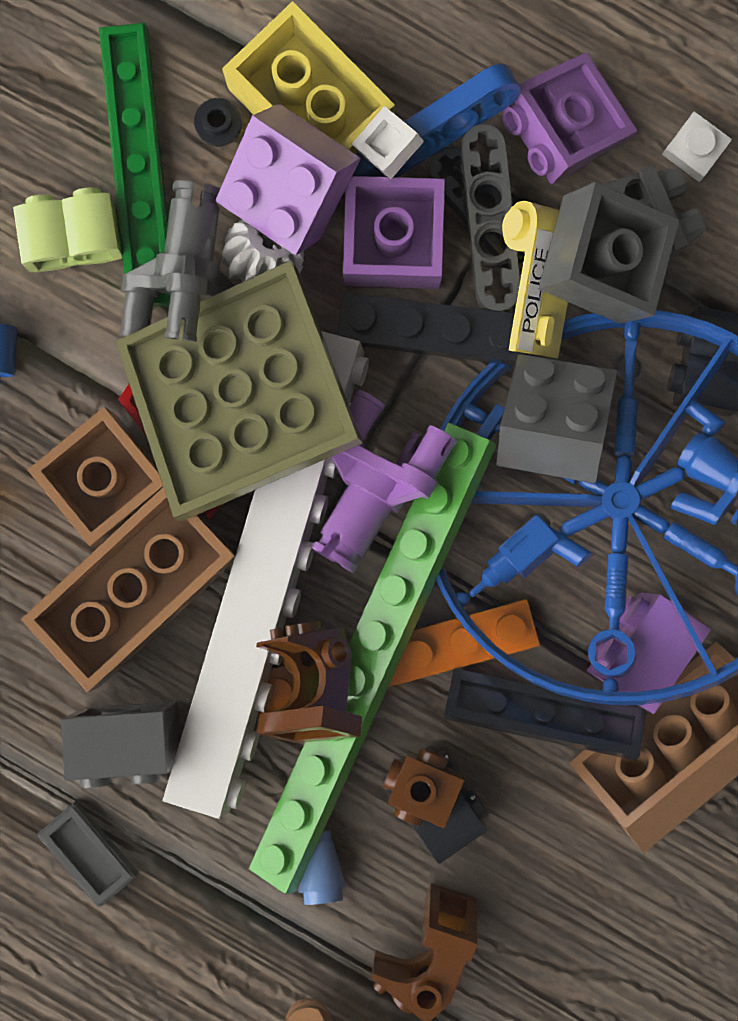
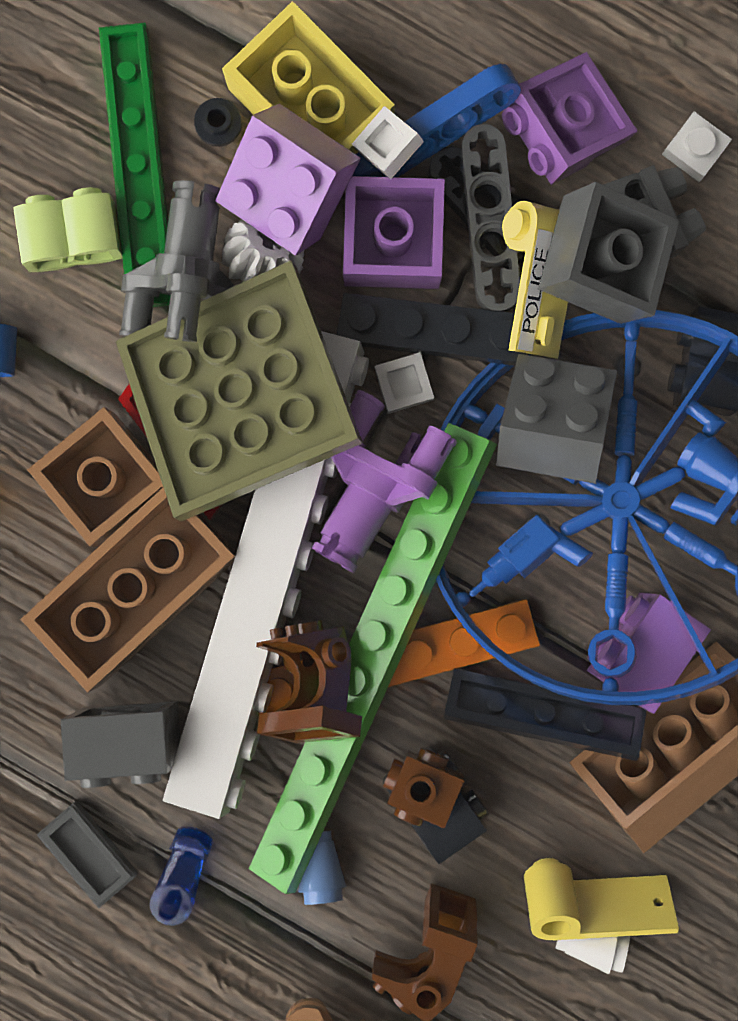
(178, 883): none -> clear blue piece
(404, 383): none -> white plate
(596, 907): none -> light yellow door
(601, 953): none -> white cone

